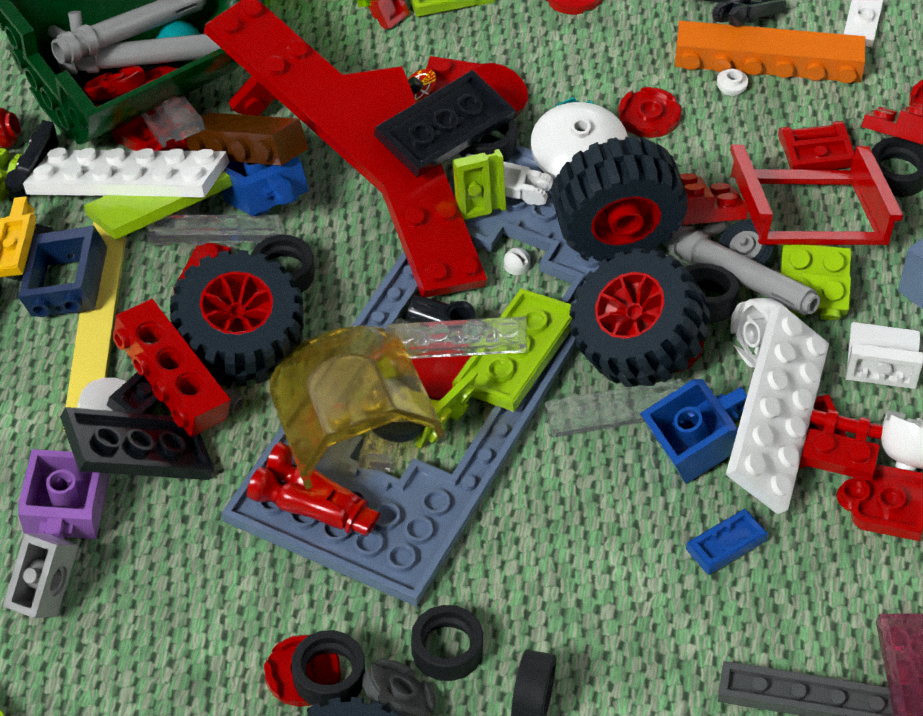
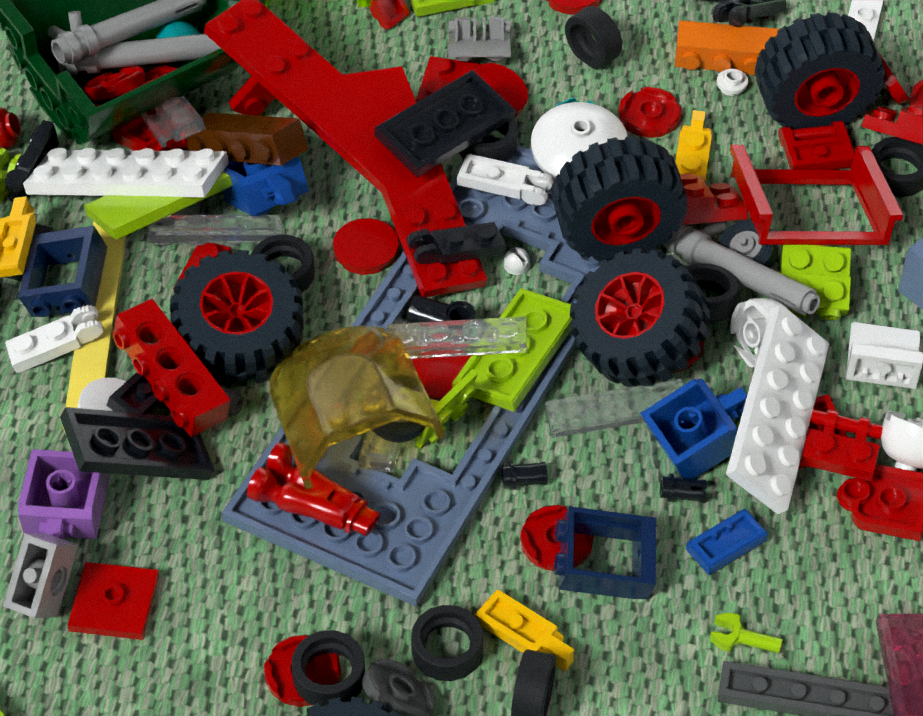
(54, 339): none -> white hinge
(113, 600): none -> red plate
(366, 246): none -> red tile
(422, 83): piece -> none
(456, 243): none -> black hinge
(467, 45): none -> light grey hinge
(479, 184): lime plate -> none
(523, 474): none -> black pin
(523, 628): none -> yellow hinge
(542, 548): none -> red tile
(604, 31): none -> black tyre
(615, 525): none -> dark blue window
(682, 489): none -> black pin
(694, 146): none -> yellow hinge
(741, 636): none -> lime bar
(819, 71): none -> black wheel
(893, 85): none -> red tile

